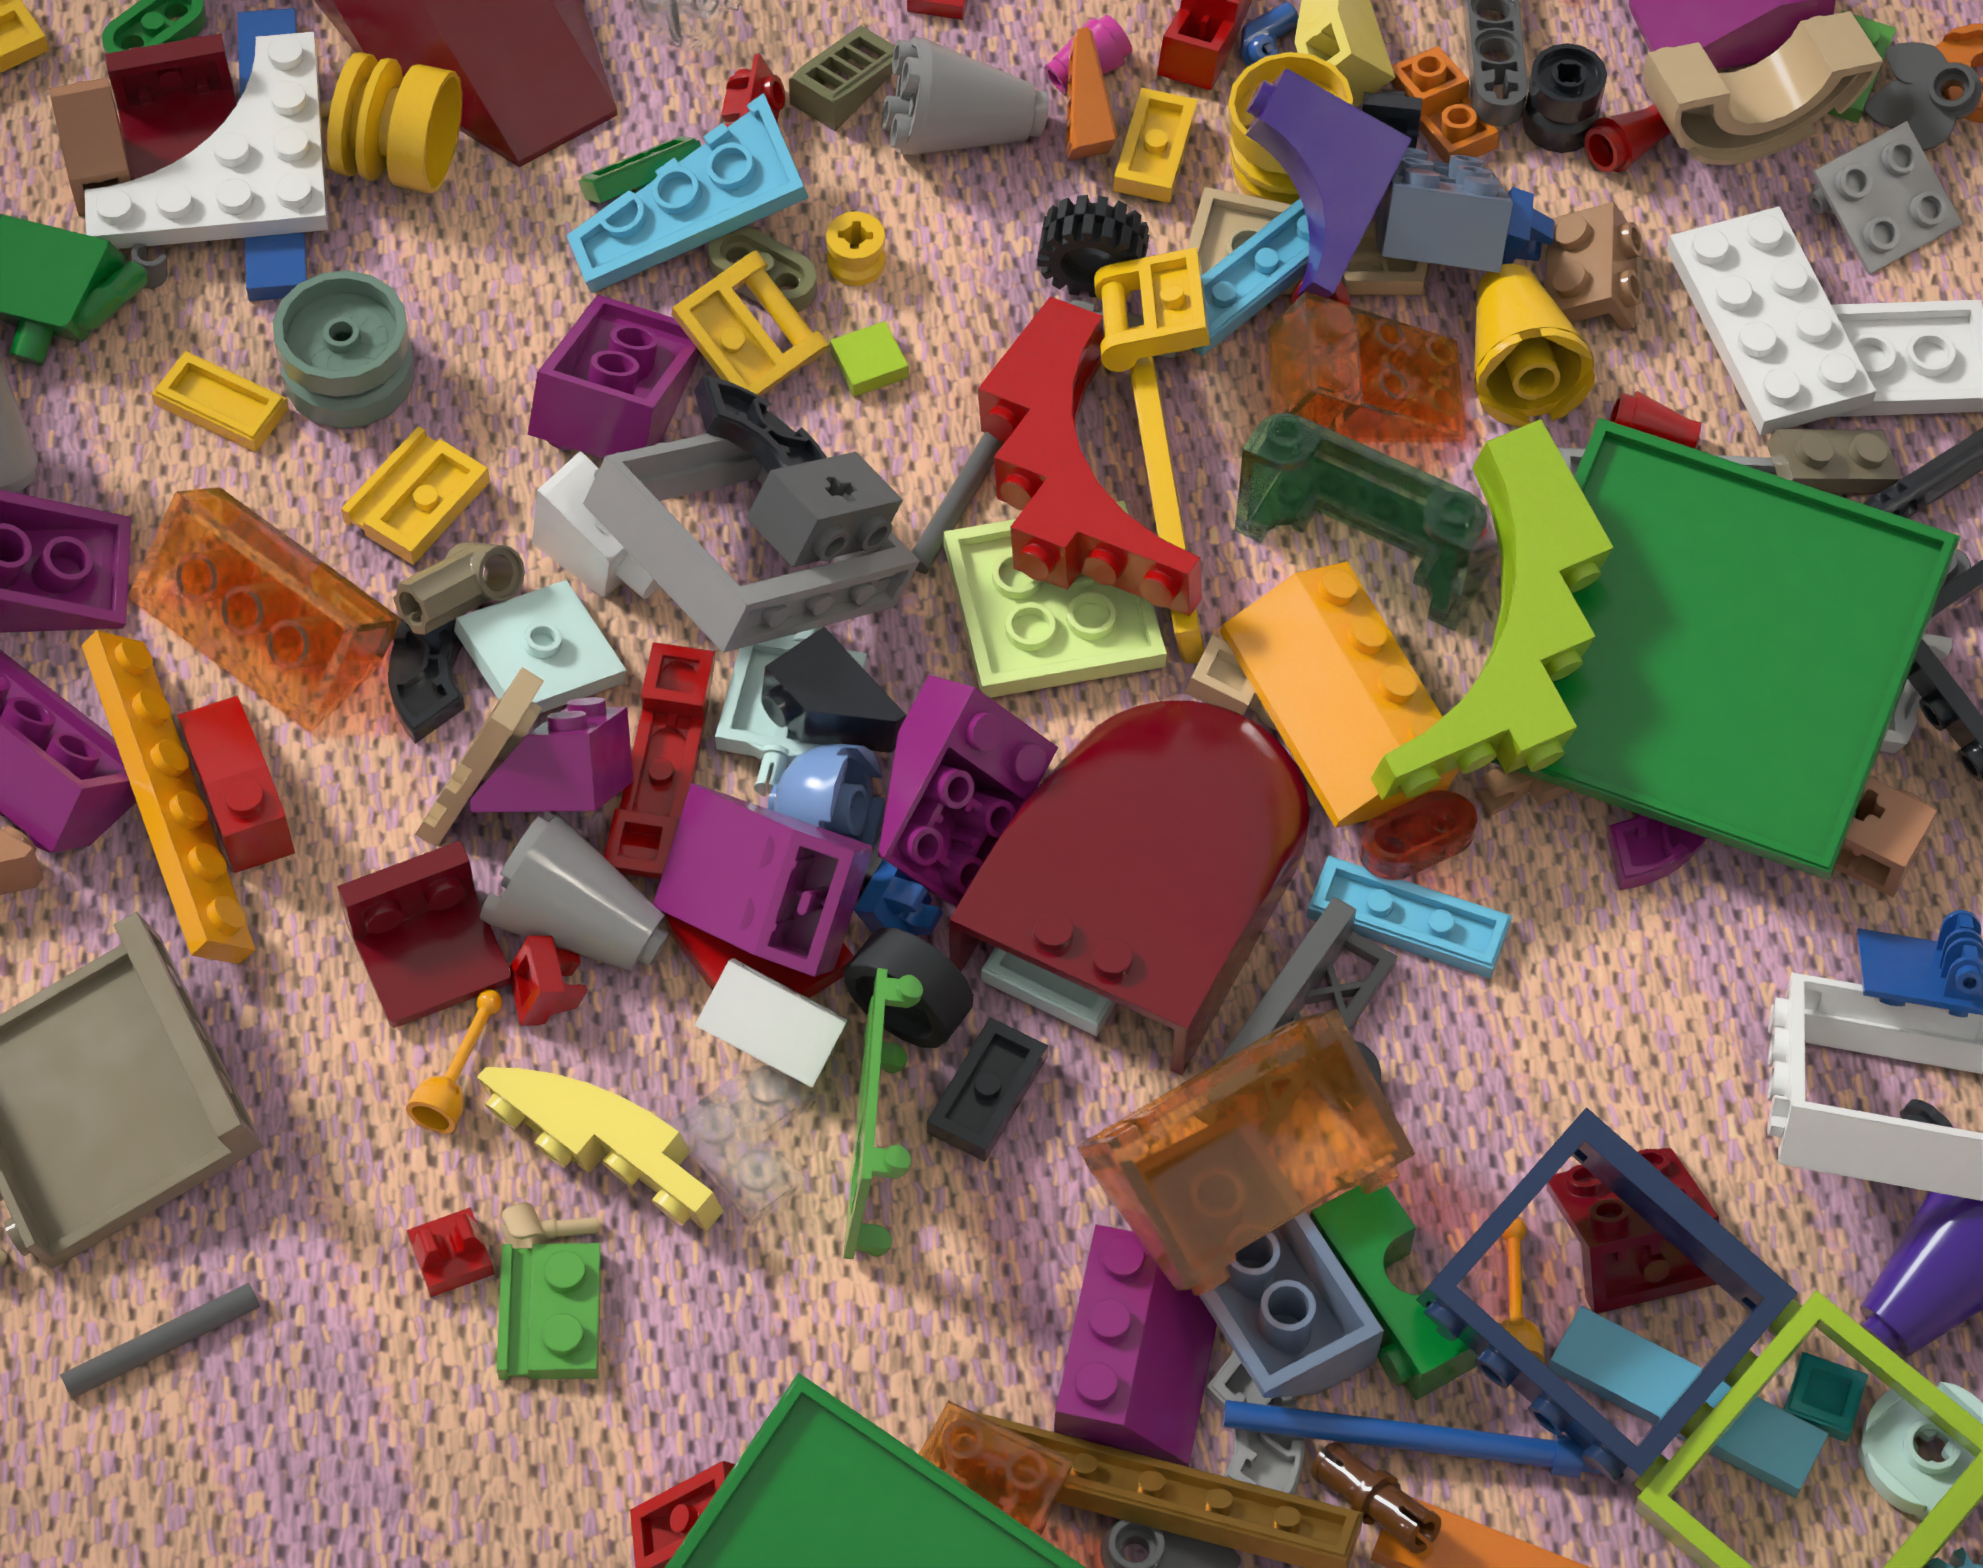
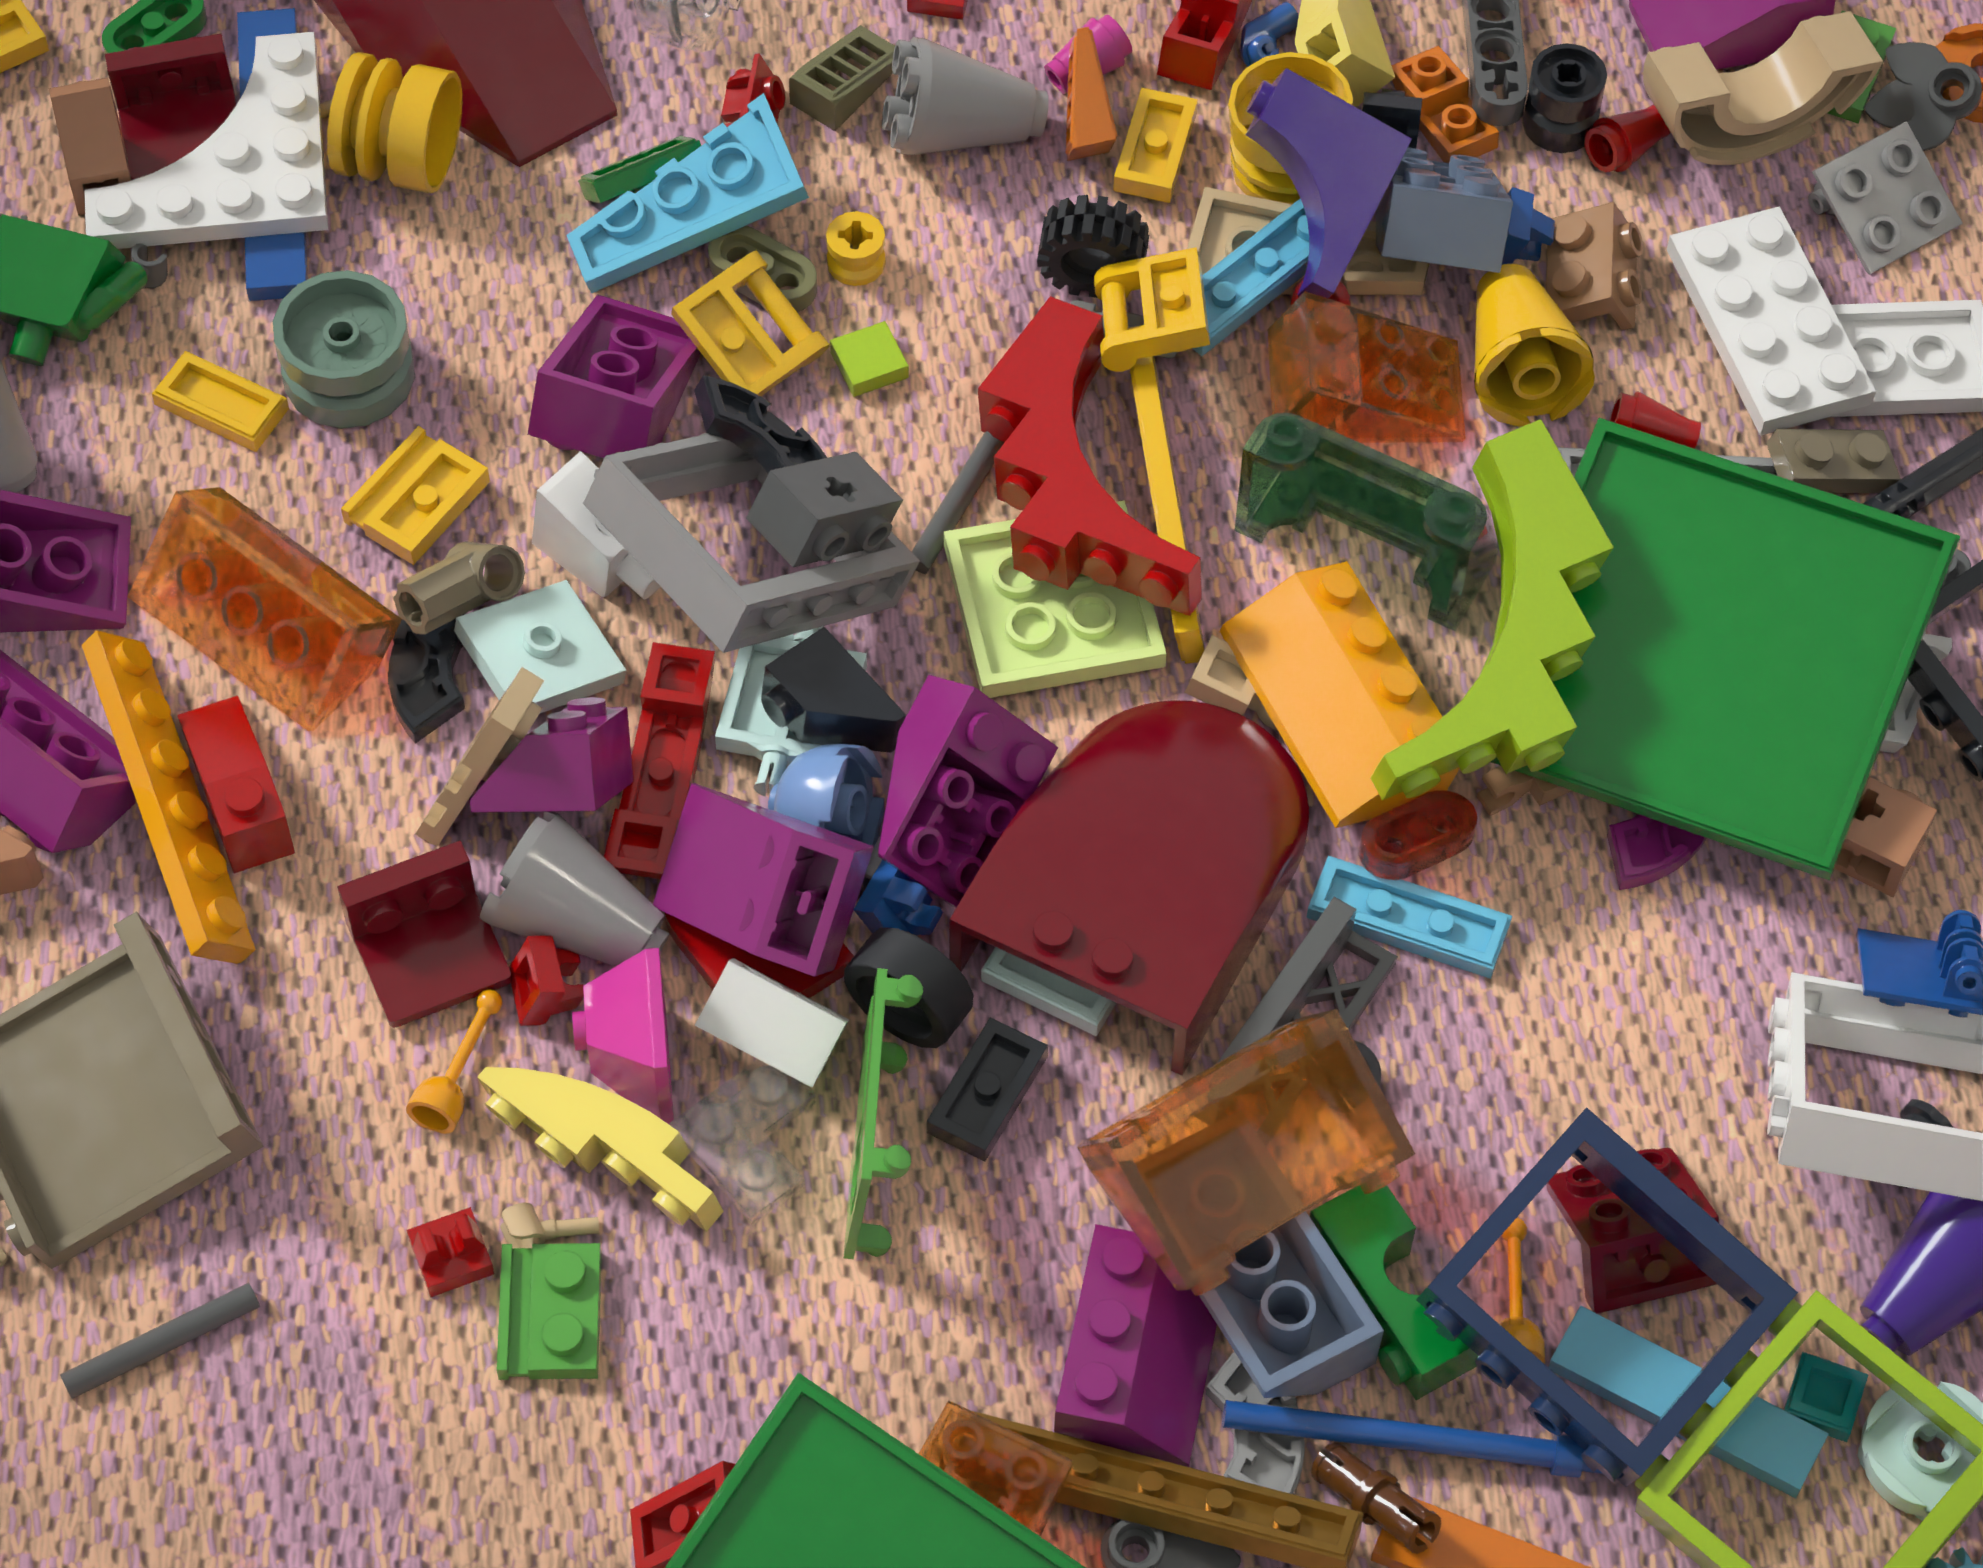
(628, 1032): none -> dark pink slope

